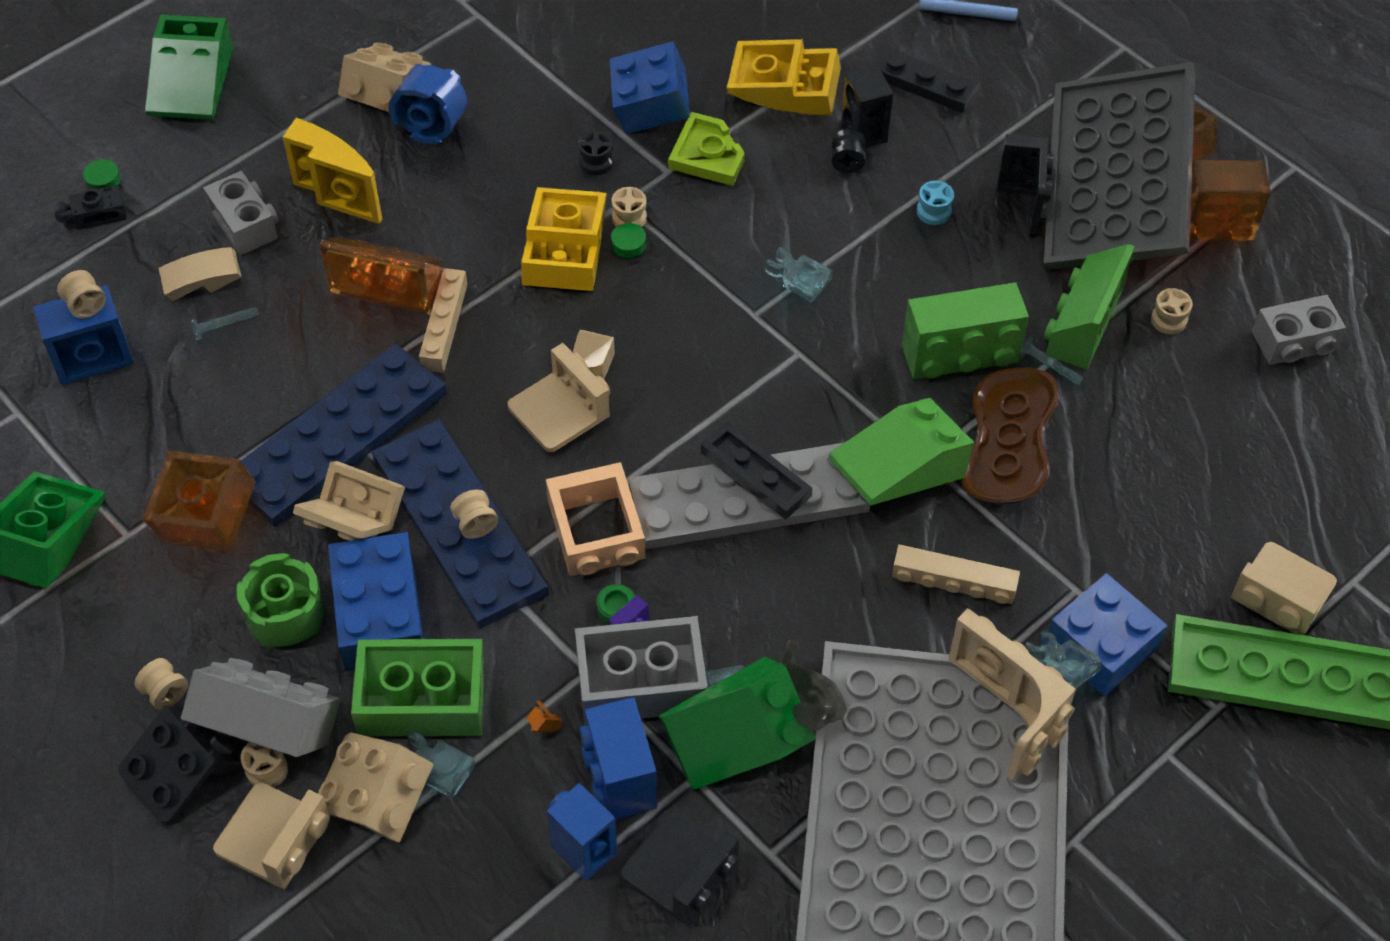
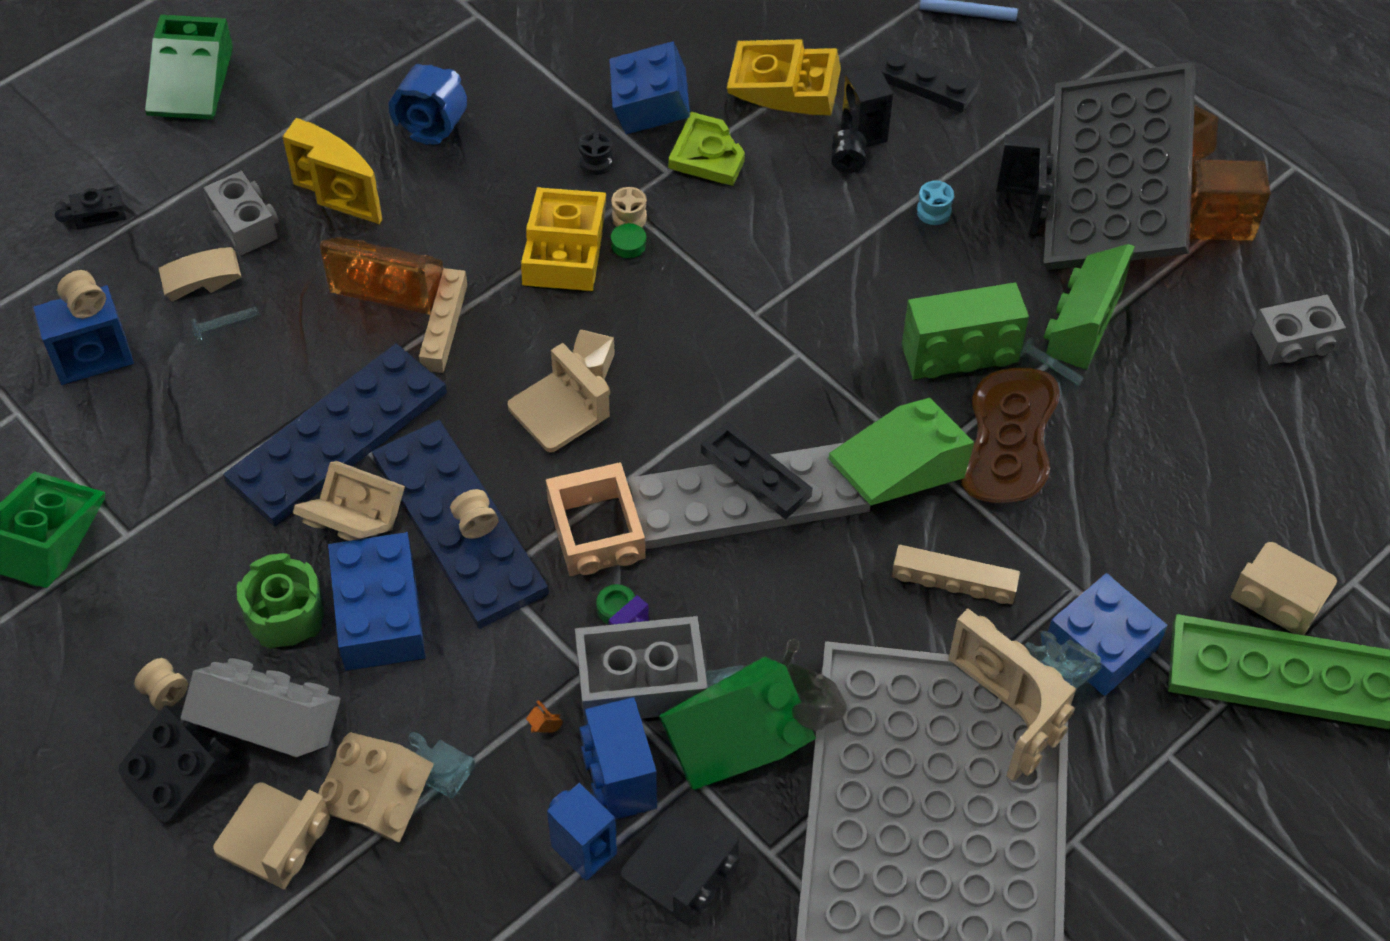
(101, 174): green tile -> none
(199, 500): clear orange brick -> none
(255, 756): tan wheel -> none
(375, 74): tan bracket -> none
(419, 687): bright green slope -> none
(800, 276): clear light blue plate -> none
(1171, 311): tan wheel -> none

